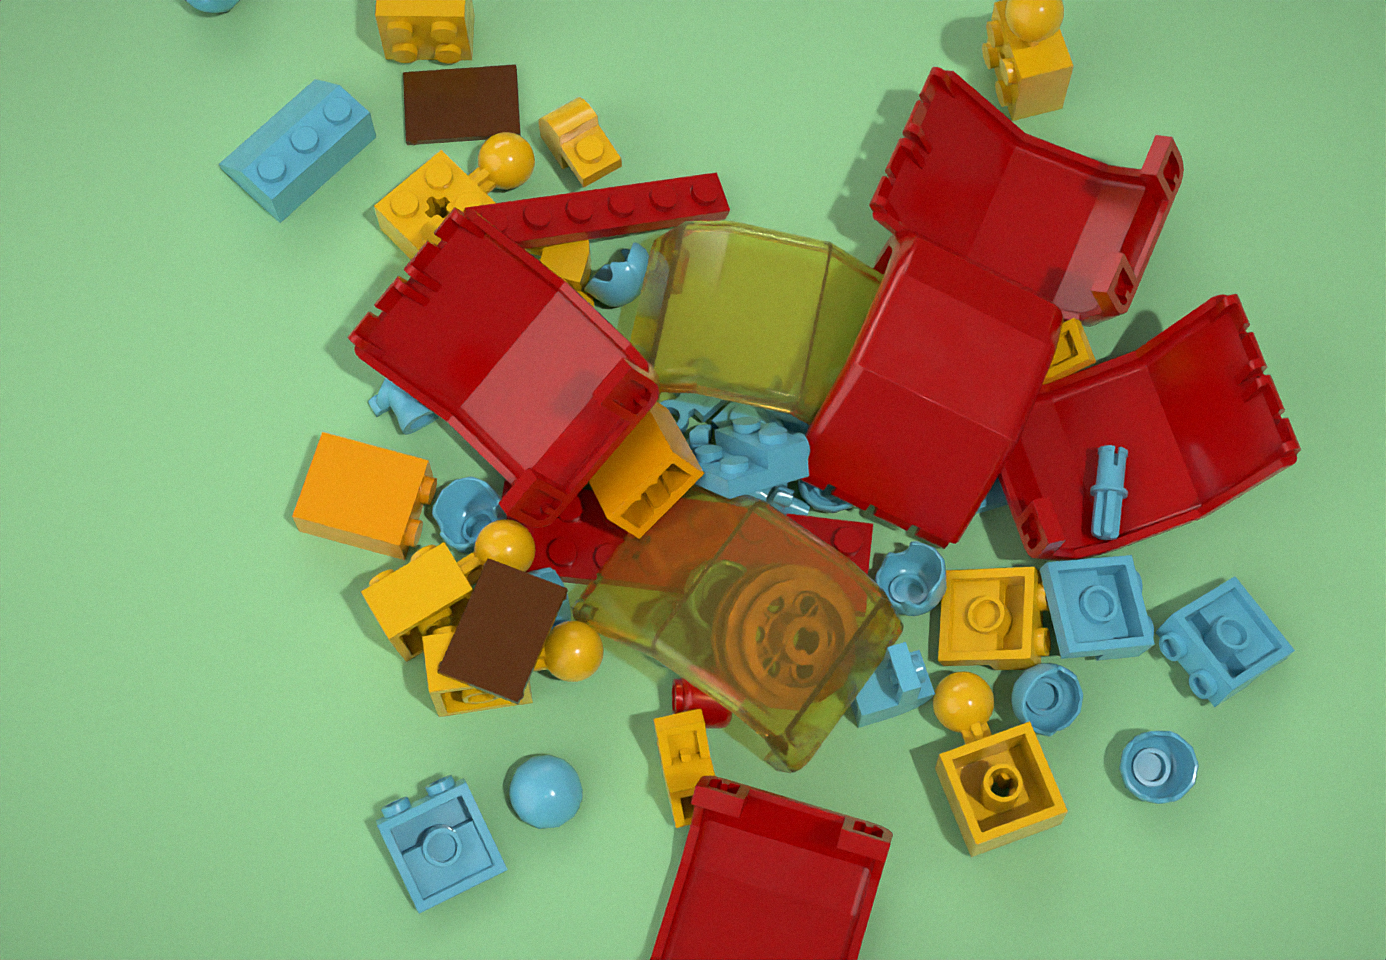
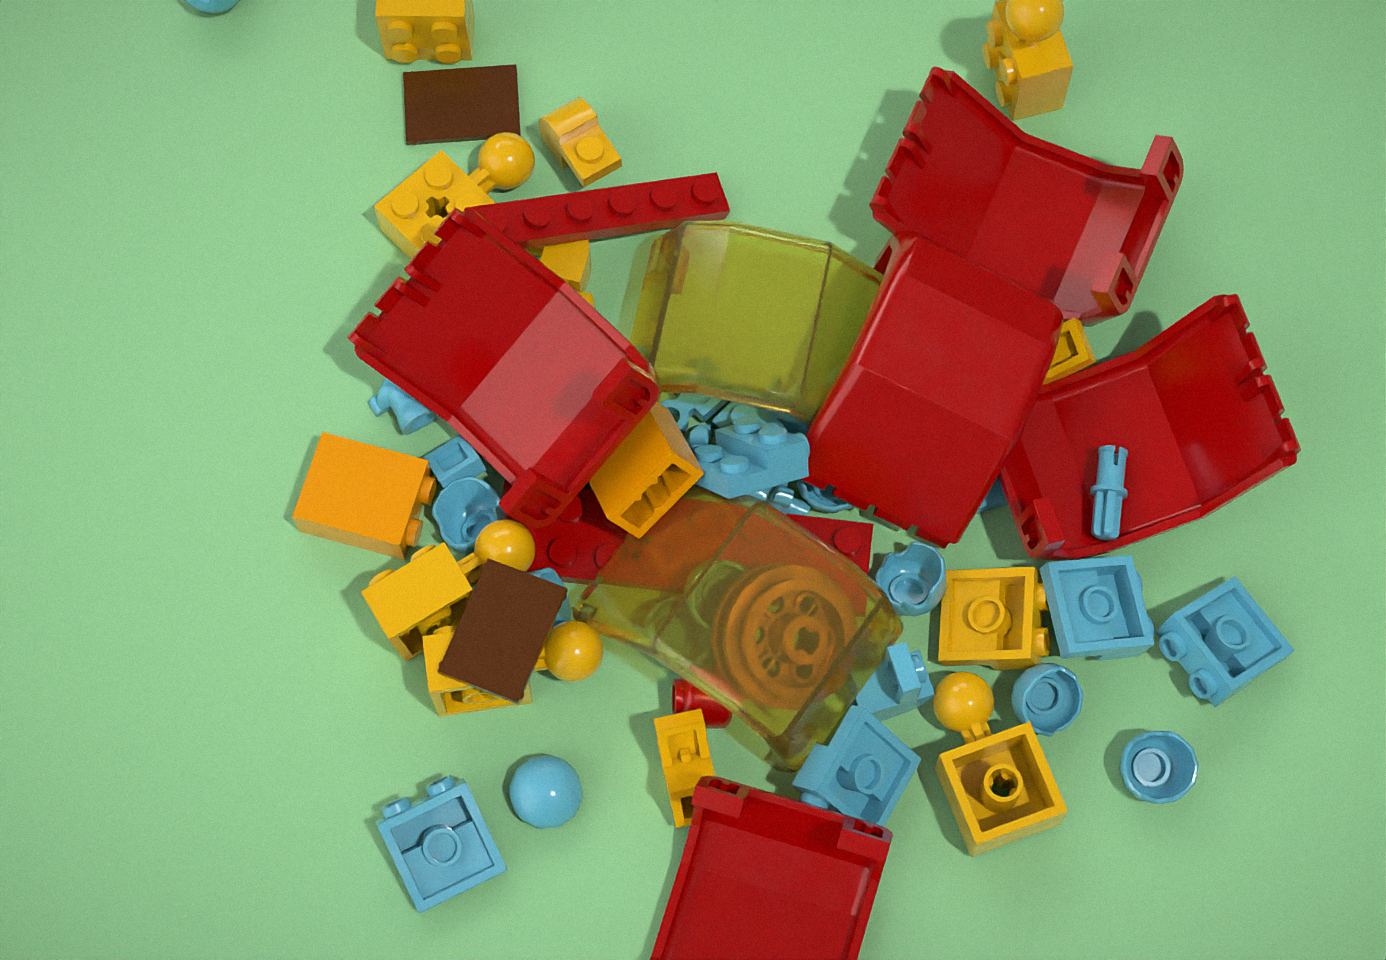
(300, 148): medium azure slope -> none
(454, 461): none -> medium azure plate
(620, 281): medium azure hair -> none
(859, 769): none -> medium azure plate

